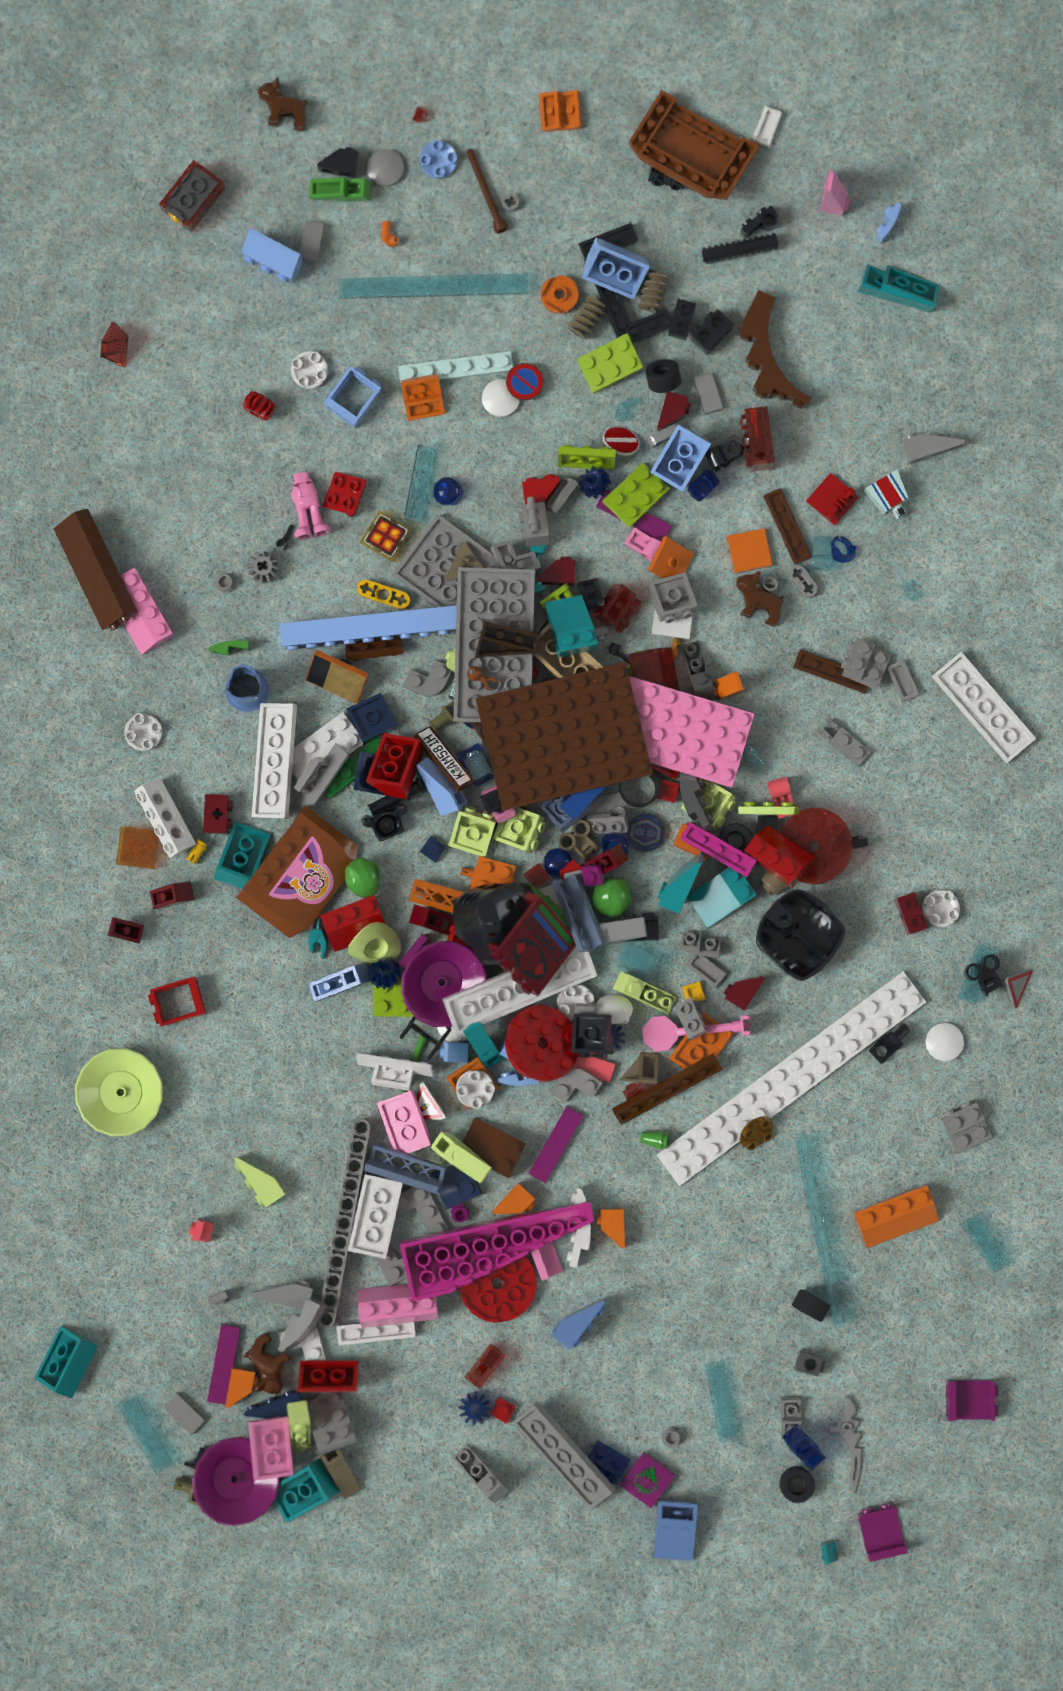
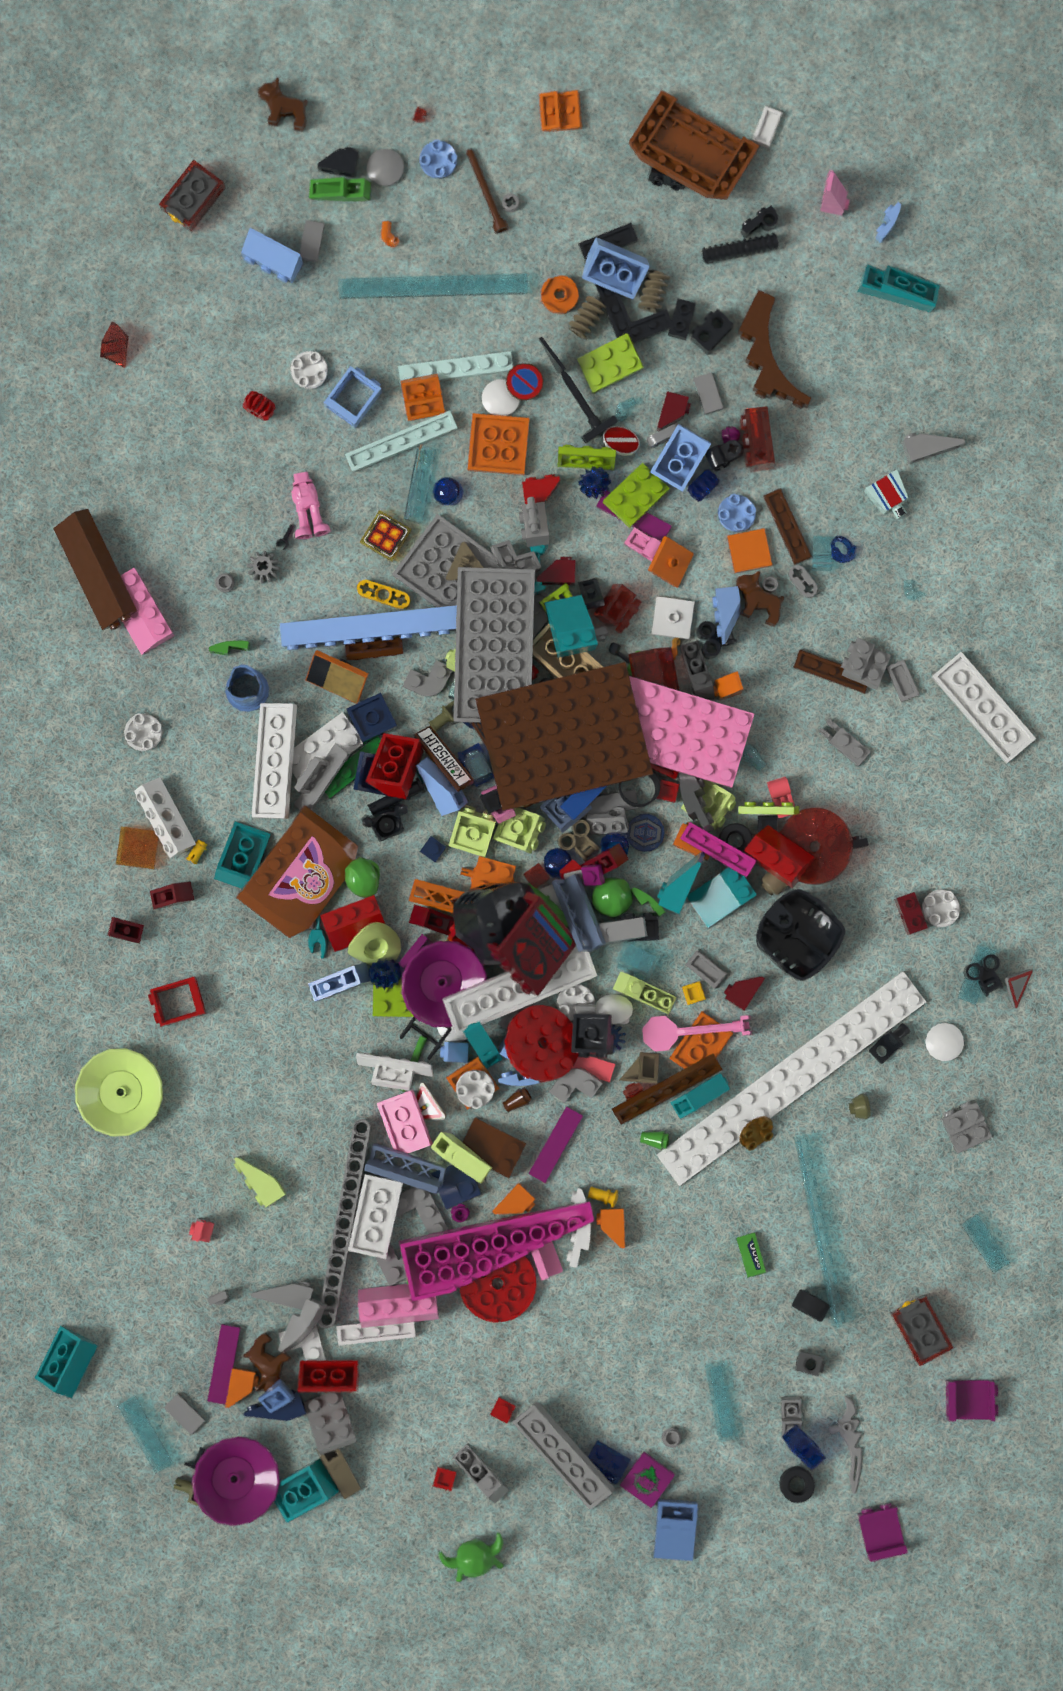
(212, 805): dark red brick -> none
(270, 1448): bright pink plate -> none
(276, 1396): none -> medium blue slope
(299, 1425): yellowish green slope -> none
(344, 493): red hinge -> none
(401, 441): none -> light aqua plate
(444, 1478): none -> red plate
(467, 1408): clear blue gear -> none
(474, 1558): none -> bright green piece
(478, 676): dark orange arm -> none
(485, 1366): clear red slope -> none
(498, 444): none -> orange plate
(506, 639): dark brown wedge -> none
(517, 1099): none -> reddish brown cone
(560, 494): light grey tile -> none
(573, 1325): medium blue slope -> none
(596, 424): none -> black piece
(604, 1196): none -> yellow pin
(643, 898): none -> bright green slope
(663, 376): black tyre -> none
(673, 598): light grey plate -> none
(691, 1019): light grey plate -> none
(700, 1095): none -> teal slope
(703, 946): light grey slope -> none
(712, 639): none -> black piece
(728, 610): none -> light blue slope
(730, 433): none -> magenta plate
(736, 513): none -> light blue dish
(751, 1255): none -> bright green slope
(829, 1552): teal slope -> none
(832, 499): red hinge -> none
(860, 1107): none -> olive cone
(896, 1216): orange slope -> none
(921, 1330): none -> dark grey piece

